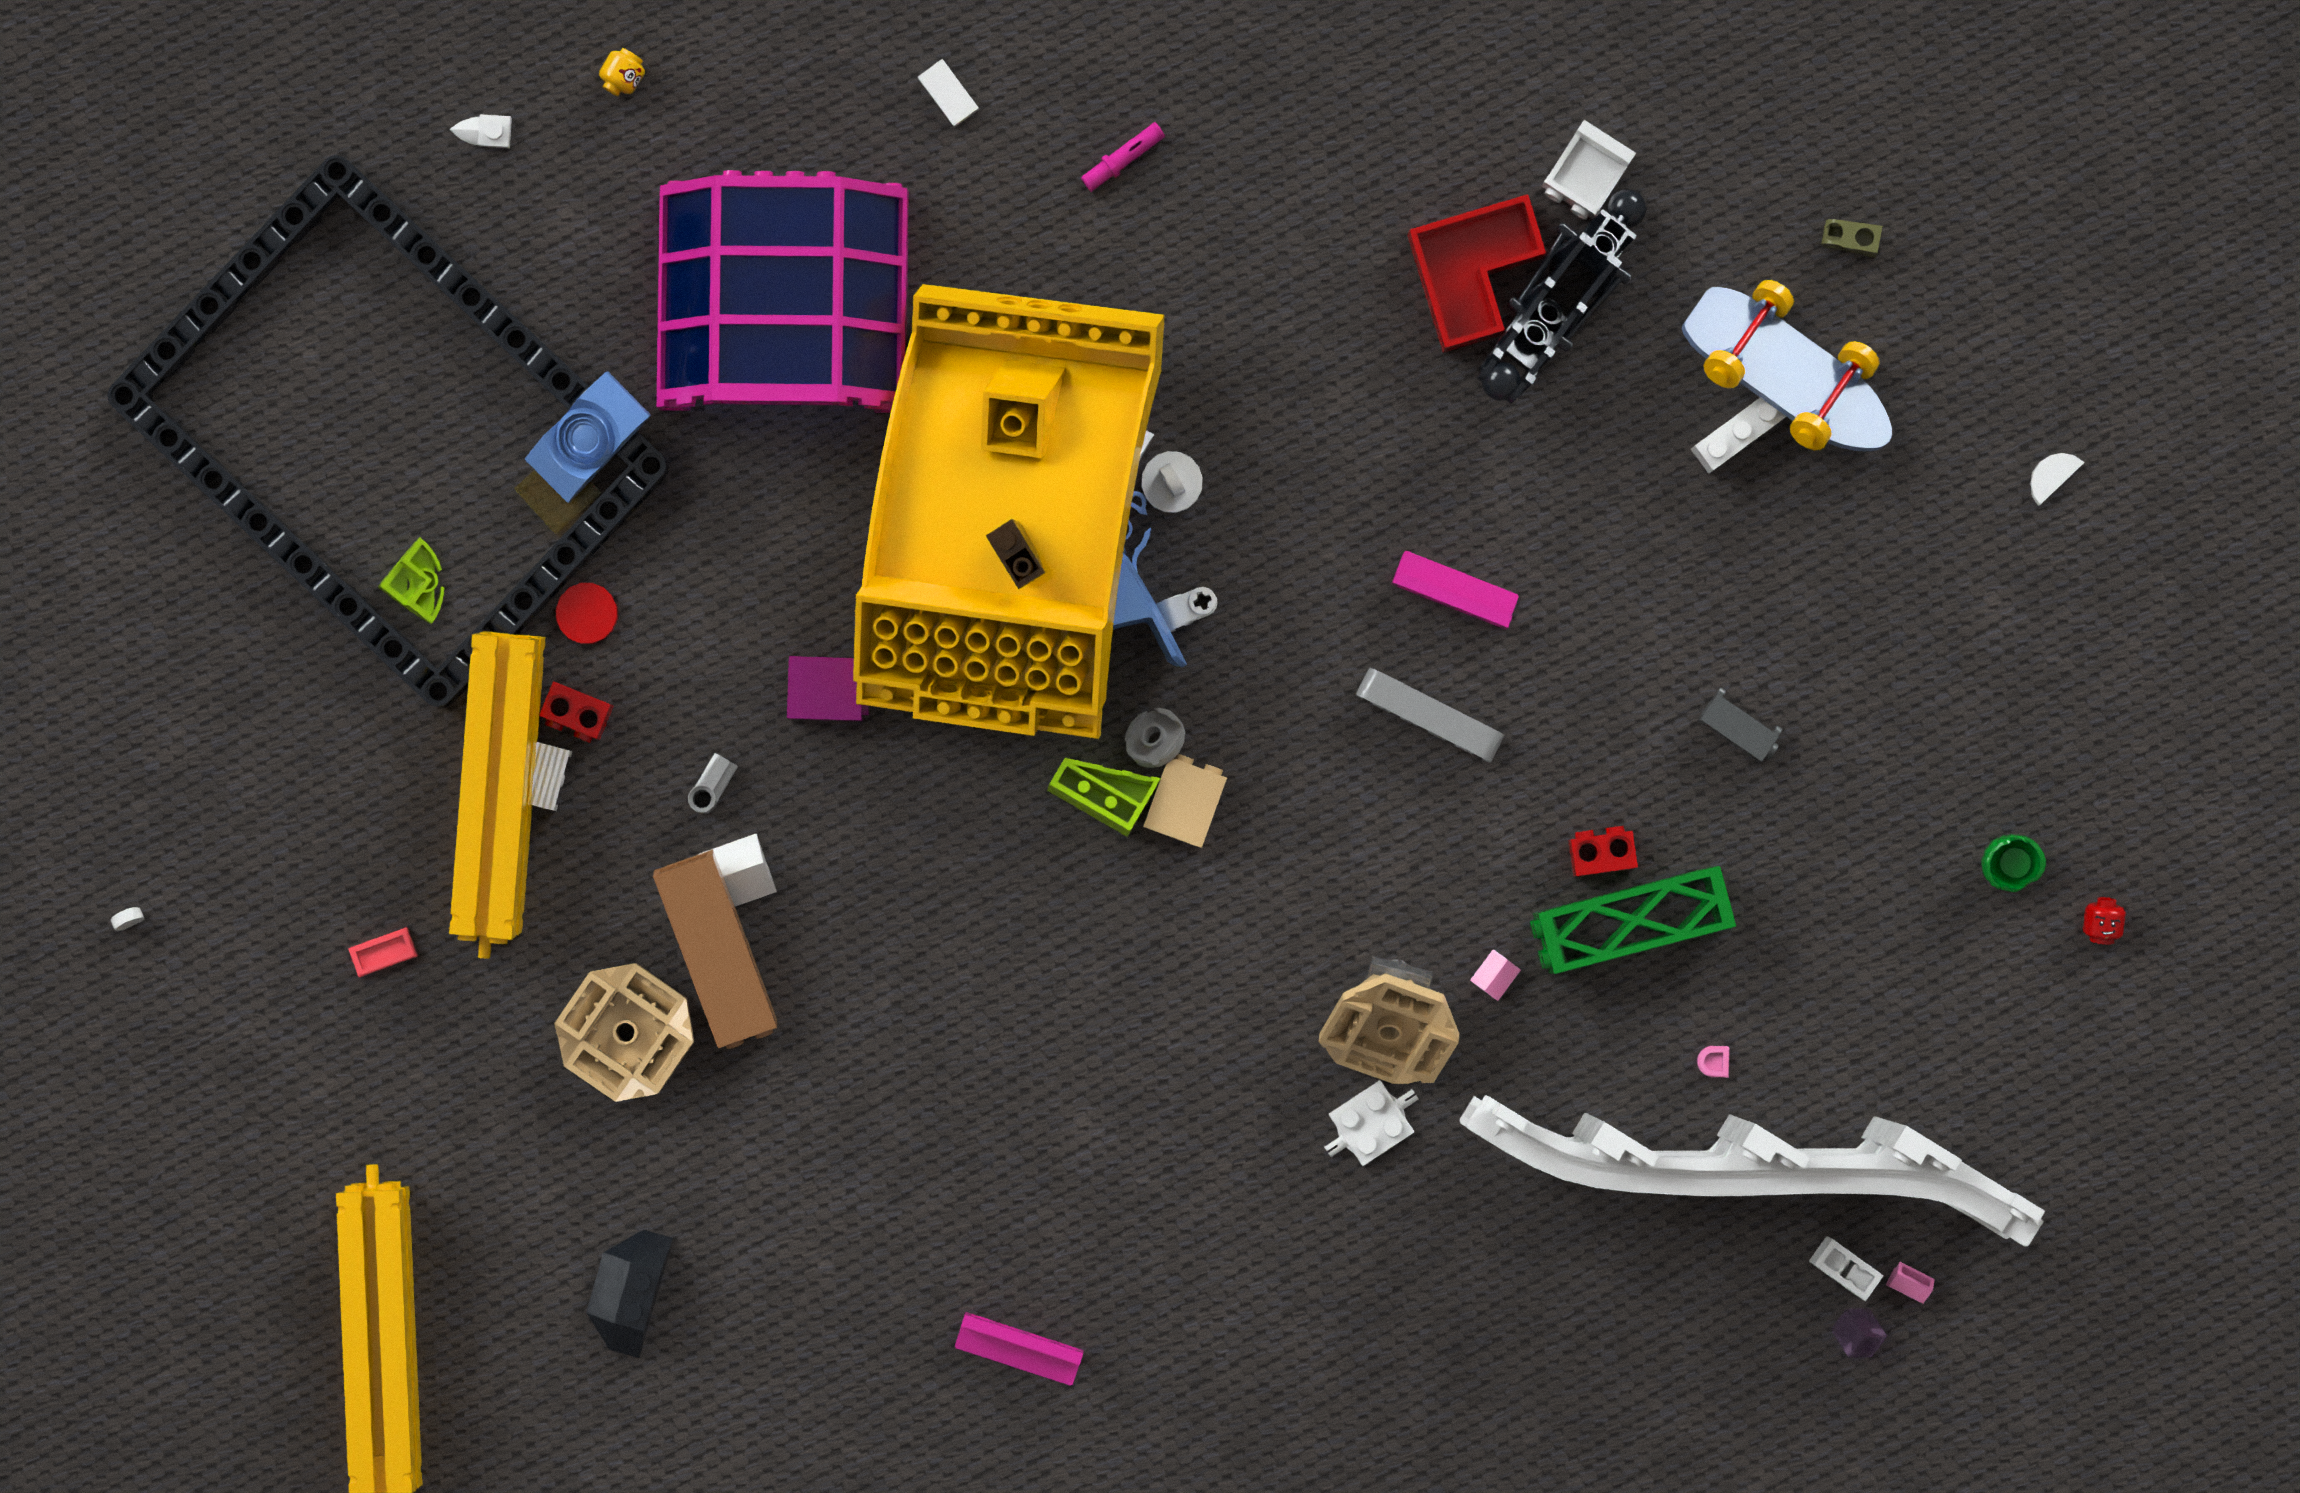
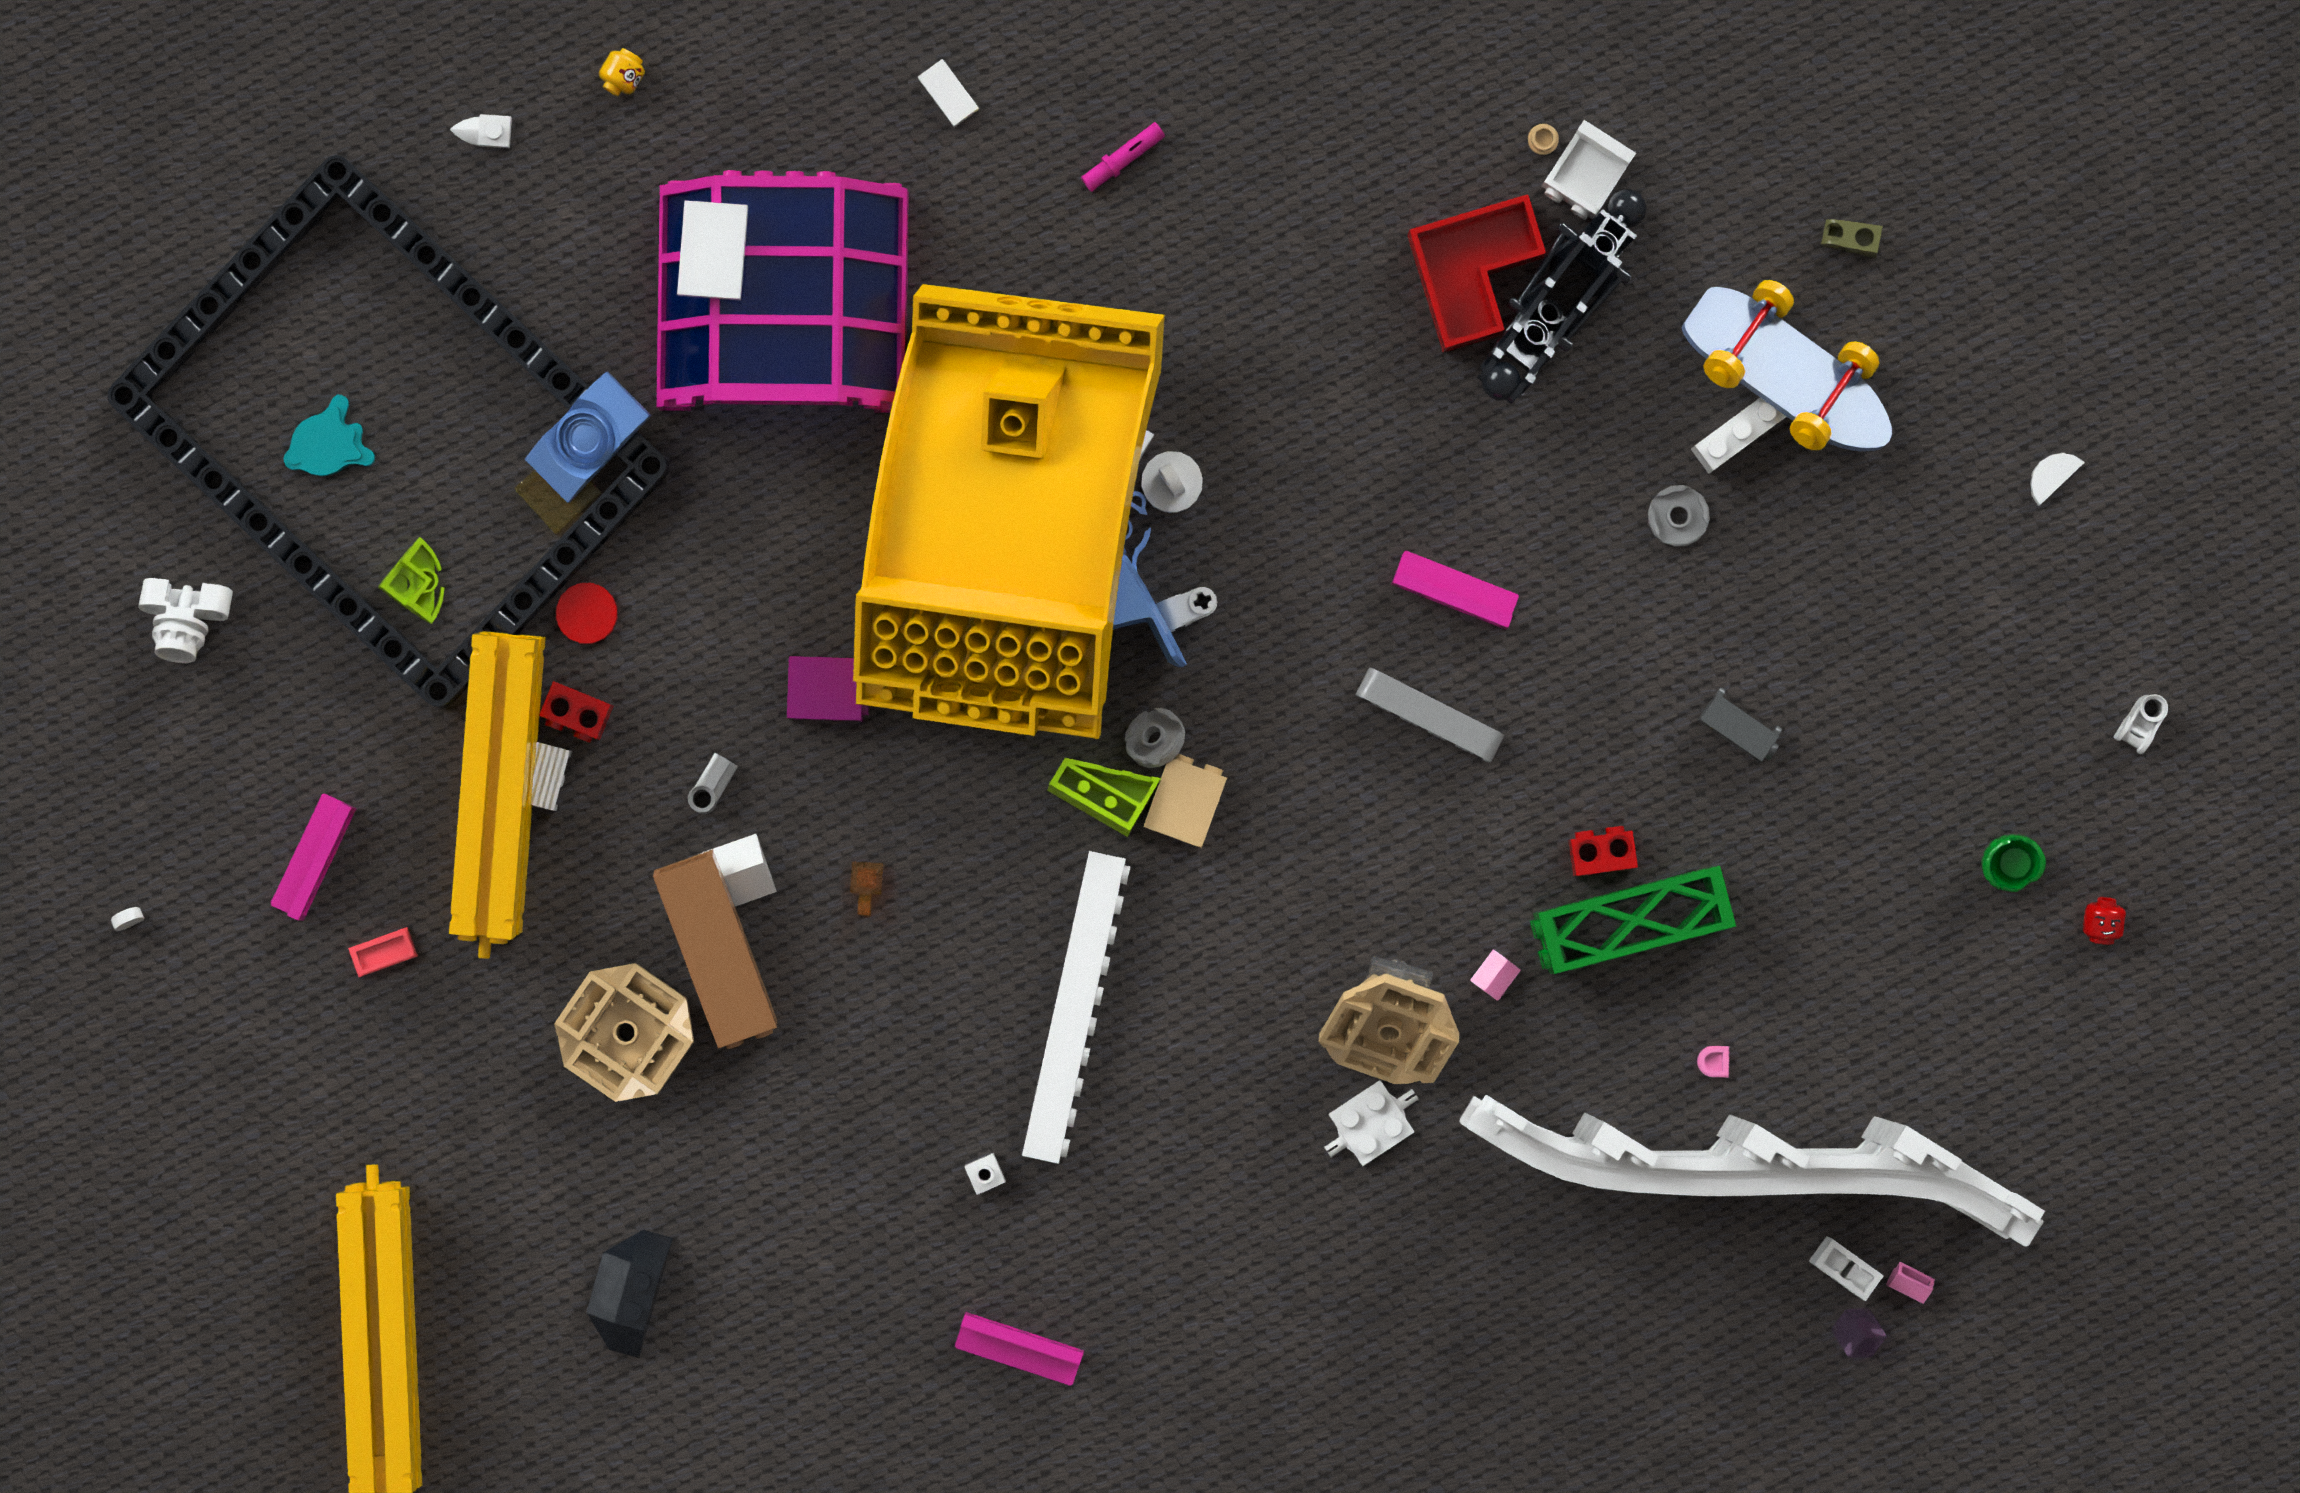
(177, 623): none -> white beam
(313, 857): none -> dark pink panel
(326, 443): none -> teal tile
(712, 250): none -> white tile
(866, 880): none -> clear orange plate
(988, 1162): none -> white plate
(1016, 553): dark brown slope -> none
(1074, 1007): none -> white brick
(1543, 139): none -> tan plate
(1660, 520): none -> light grey tile
(2142, 724): none -> white piece

